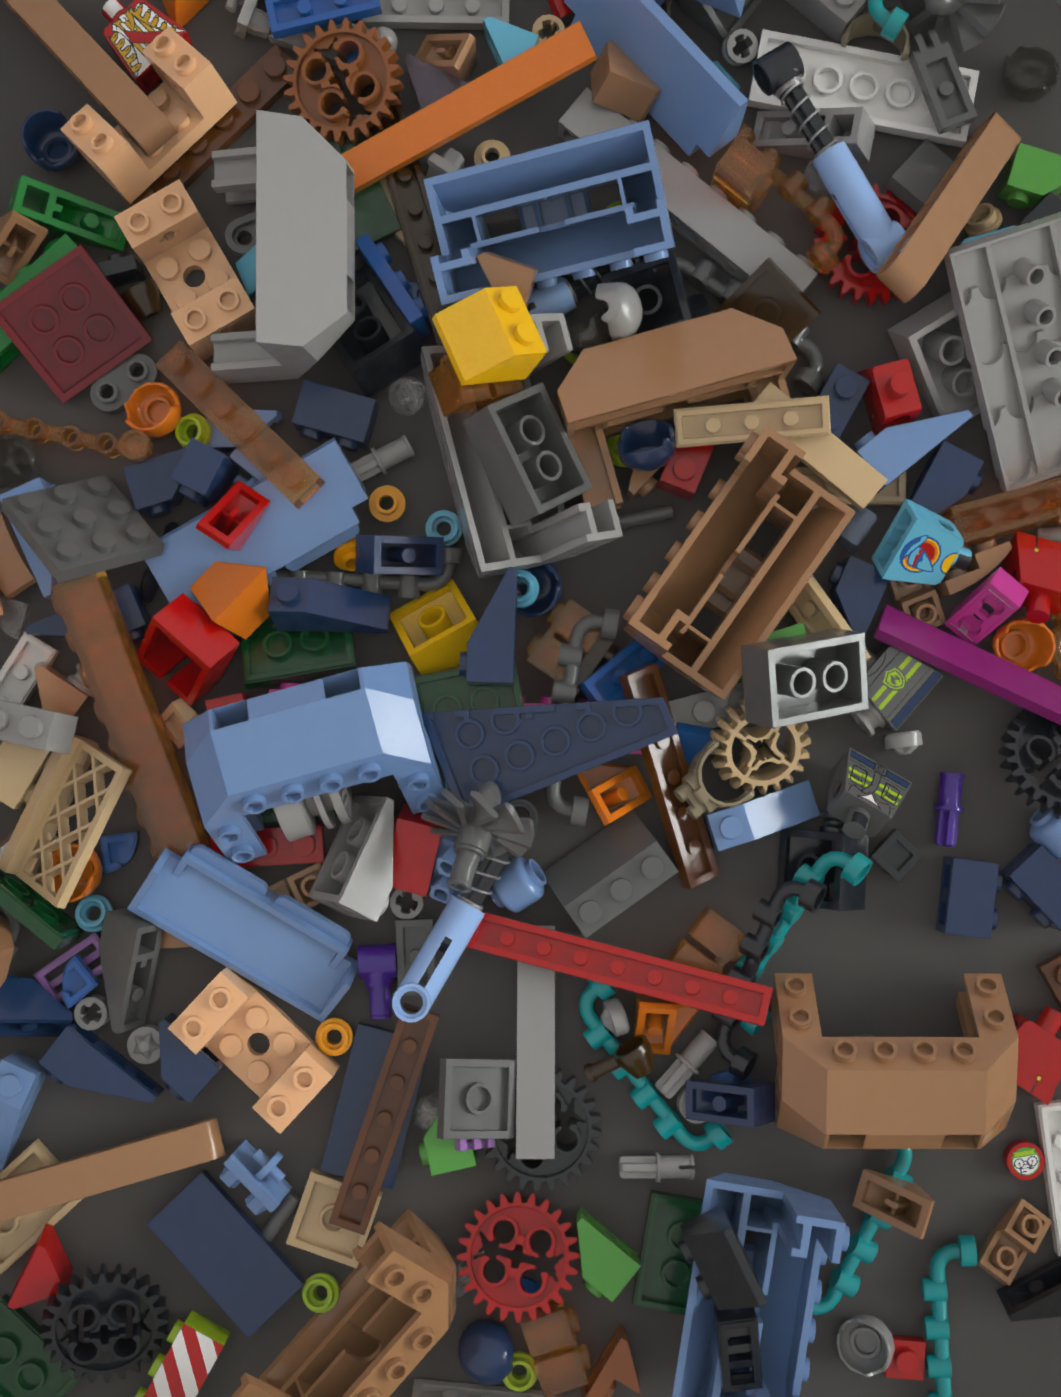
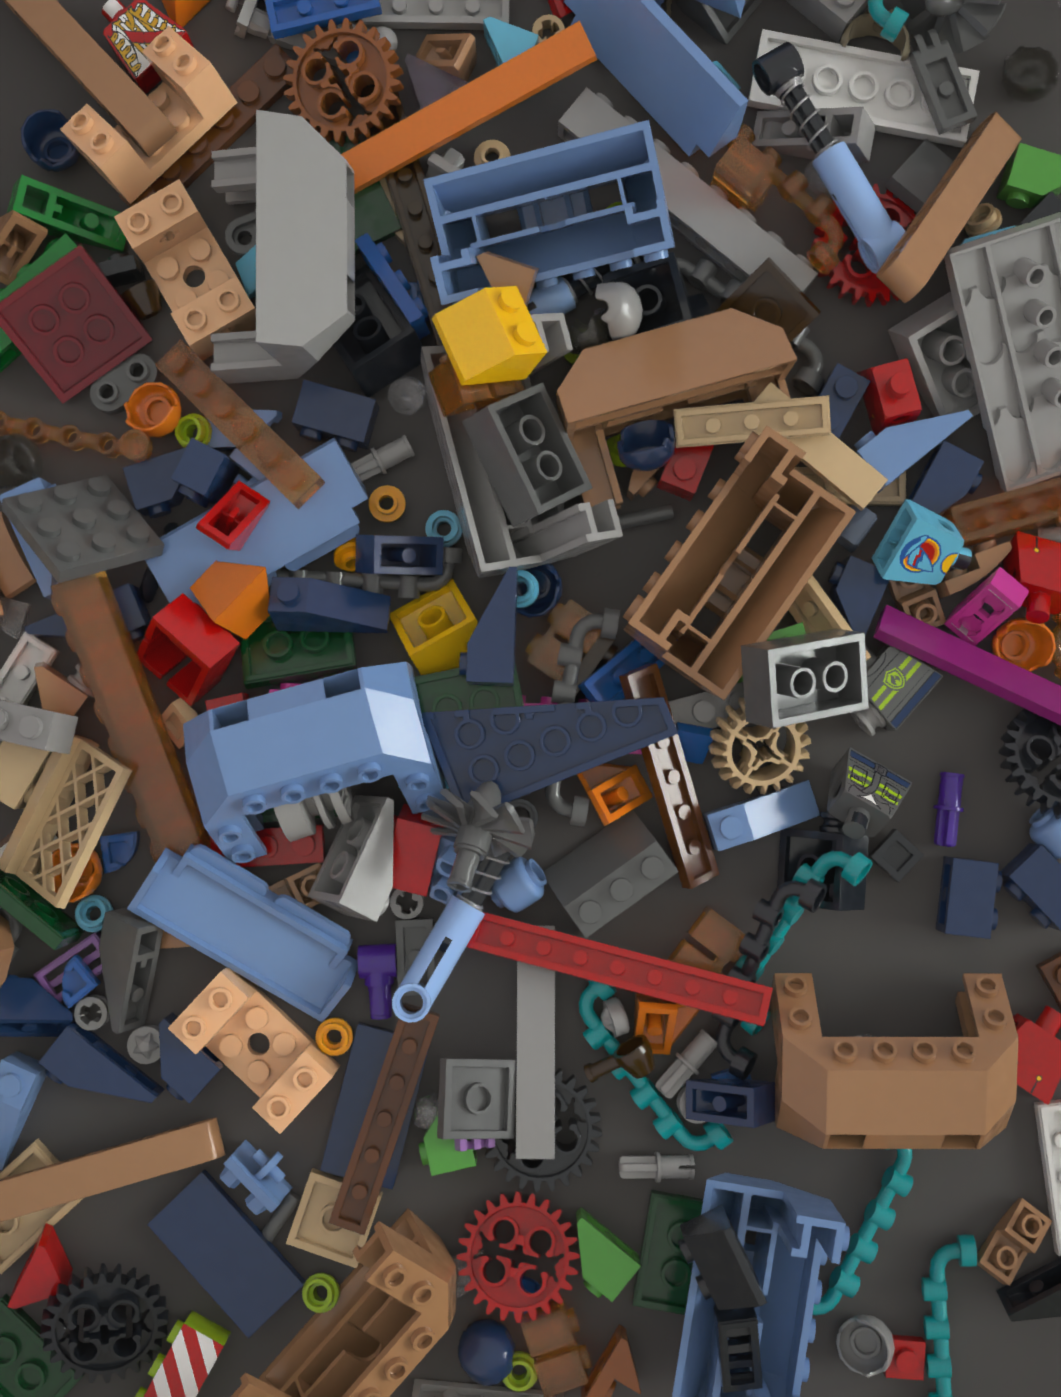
(621, 84): medium nougat slope -> none
(694, 792): dark tan helmet -> none
(749, 53): light grey bush -> none
(894, 1202): medium nougat slope -> none
(903, 742): light grey tile -> none
(1023, 1159): tile -> none

